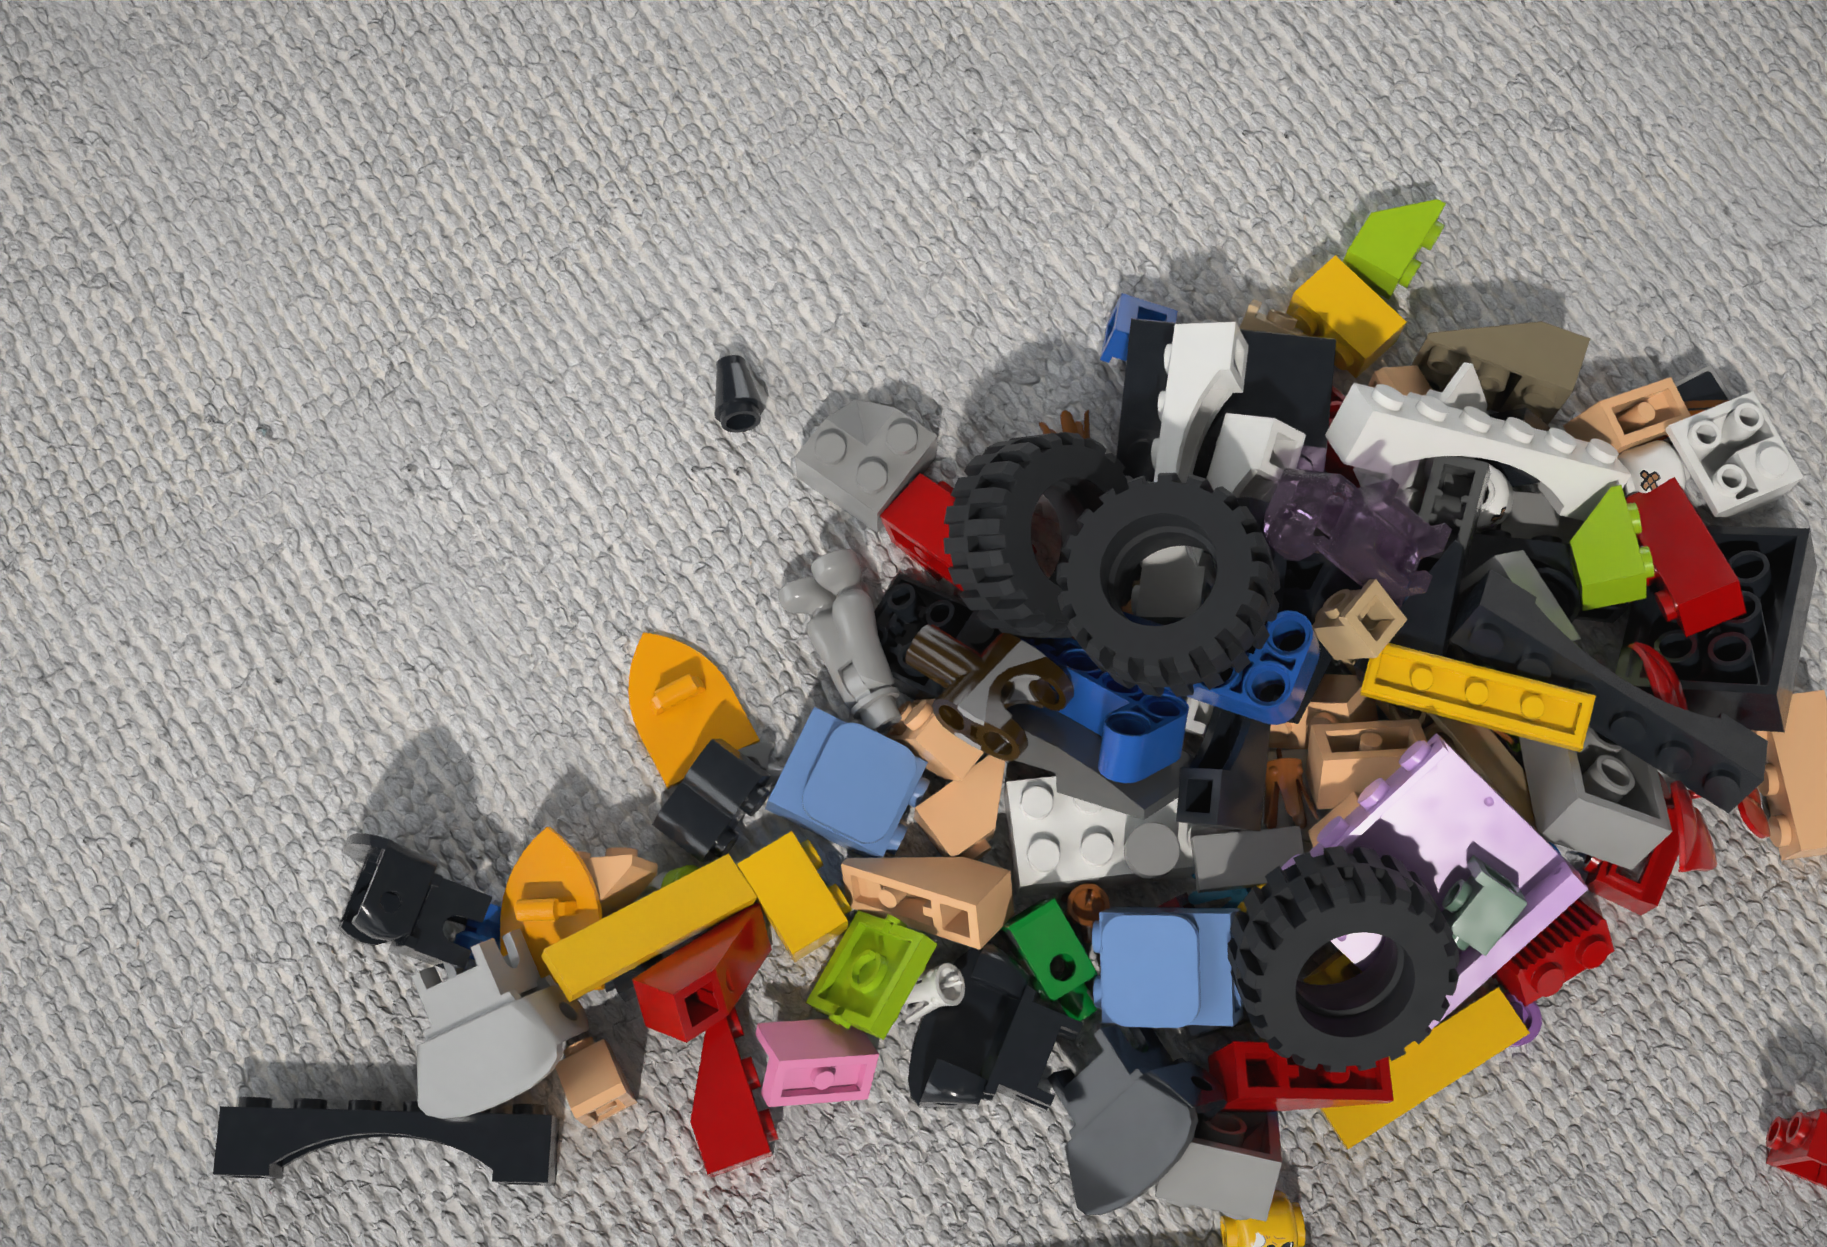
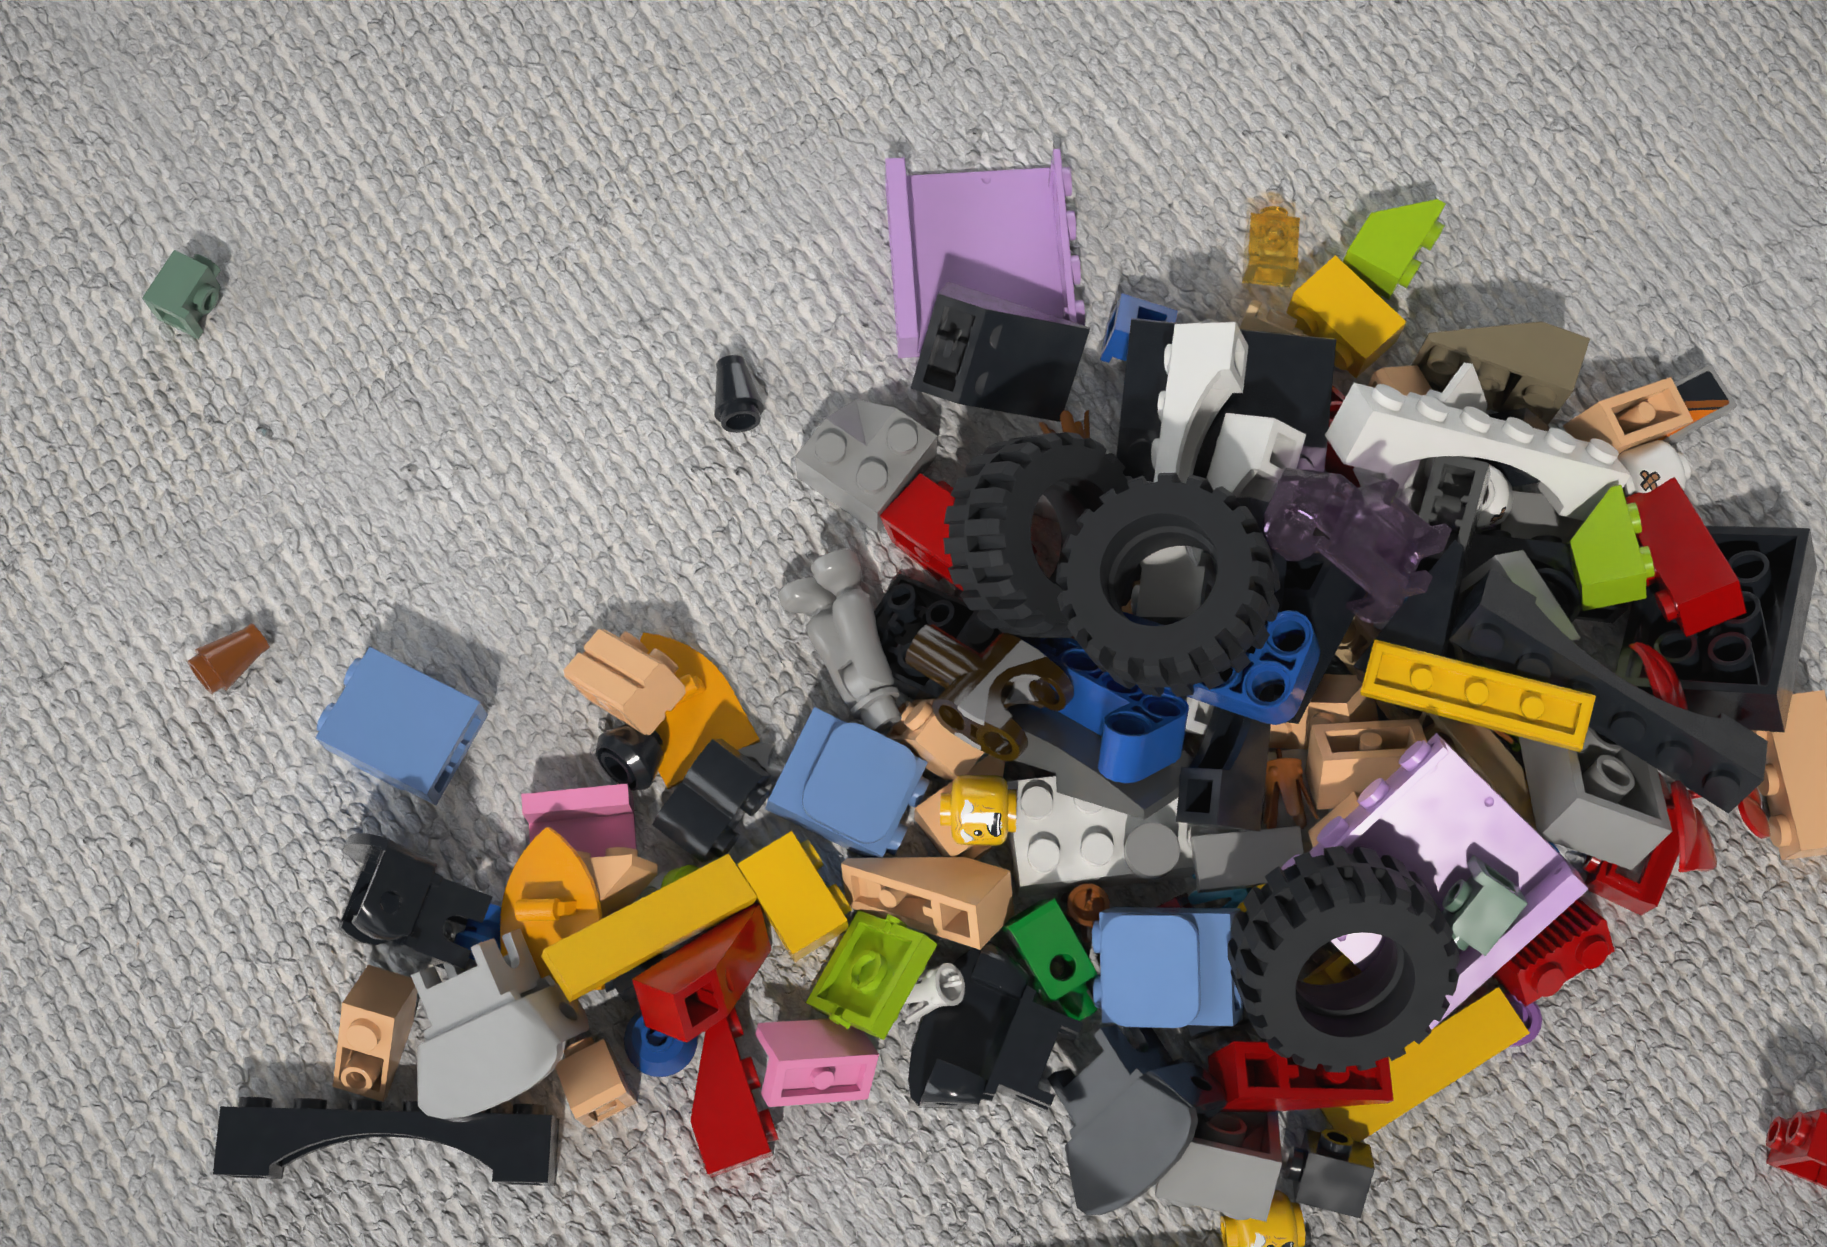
(184, 292): none -> sand green brick
(226, 659): none -> dark orange cone
(374, 1032): none -> light nougat slope
(400, 725): none -> medium blue brick
(585, 817): none -> bright pink panel
(626, 679): none -> light nougat brick
(630, 756): none -> black cone
(651, 1057): none -> blue cone
(979, 810): none -> yellow head
(983, 232): none -> lavender panel
(998, 355): none -> black slope
(1271, 248): none -> clear yellow brick
(1331, 1172): none -> black brick
(1348, 616): tan brick -> none
(1735, 456): white slope -> none

